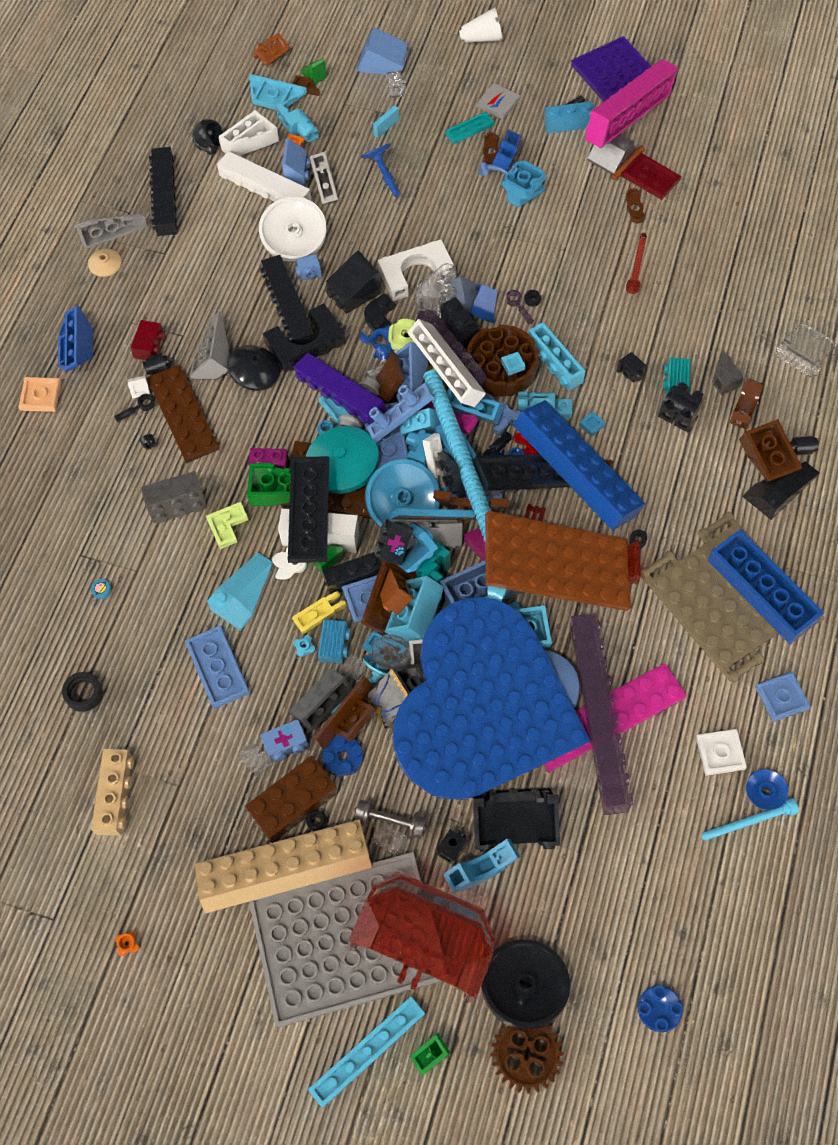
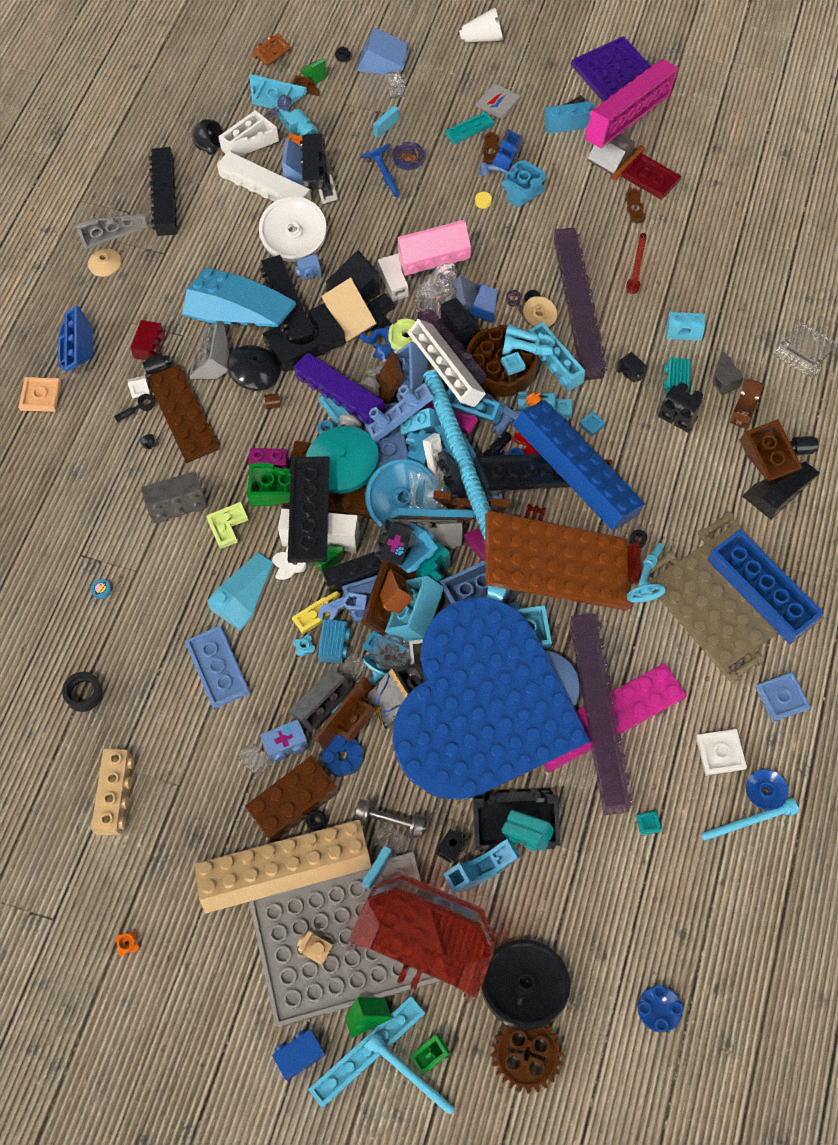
(234, 298): none -> dark azure wedge
(272, 401): none -> reddish brown hose
(280, 105): none -> clear purple piece
(298, 1054): none -> blue brick
(313, 161): none -> black wedge
(314, 947): none -> tan bracket
(334, 607): none -> medium blue piece
(342, 54): none -> black plate
(349, 309): none -> tan tile
(367, 1014): none -> green slope
(376, 1044): none -> medium azure piece
(377, 868): none -> medium azure tile
(408, 156): none -> clear purple tile
(430, 483): none -> clear plate
(434, 247): none -> bright pink slope
(483, 200): none -> light yellow tile
(527, 831): none -> teal brick
(533, 398): none -> orange plate
(540, 306): none -> tan dish
(542, 345): none -> medium azure piece
(578, 303): none -> clear purple brick
(644, 589): none -> medium azure dish
(648, 823): none -> teal tile
(685, 326): none -> medium azure brick

